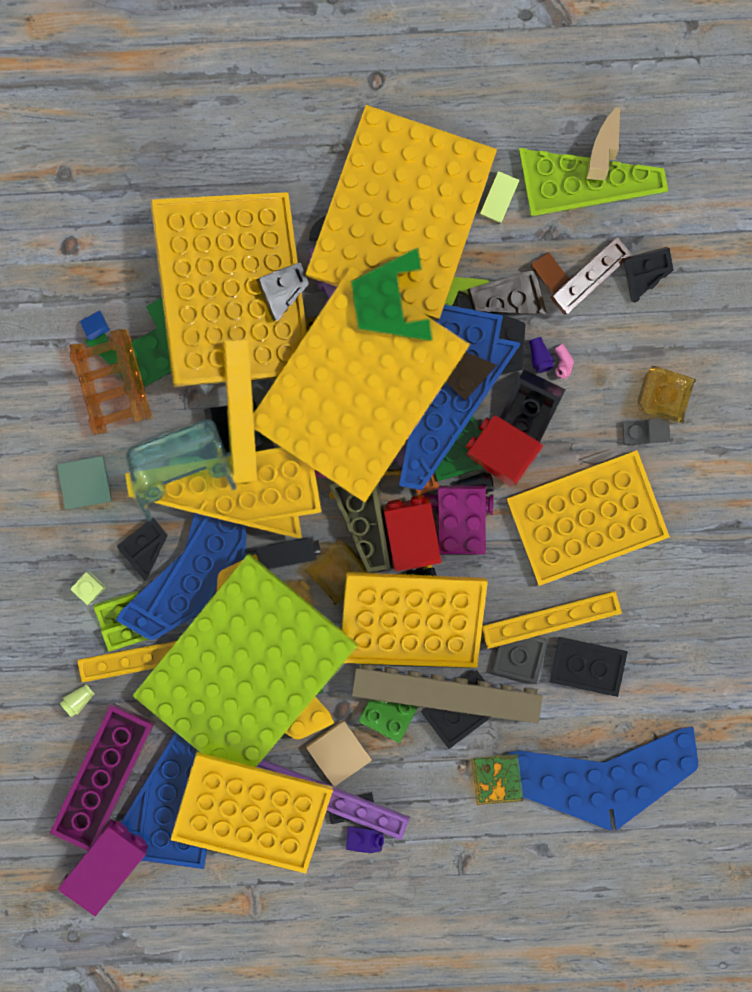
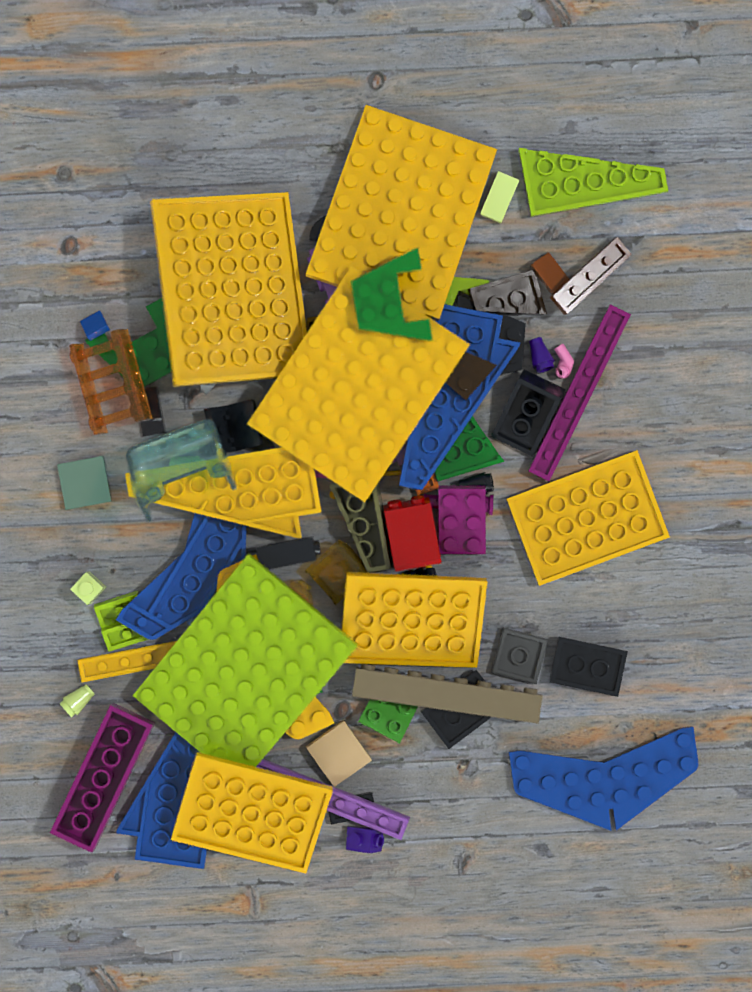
(104, 867): magenta panel -> none
(143, 547): black wing -> none
(157, 424): none -> black slope
(240, 410): yellow tile -> none
(282, 288): wing -> none
(497, 779): tile -> none
(503, 450): red slope -> none
(551, 620): yellow tile -> none
(579, 392): none -> magenta plate
(605, 147): tan slope -> none
(646, 270): black wing -> none
(646, 431): dark grey slope -> none
(665, 394): clear yellow slope -> none

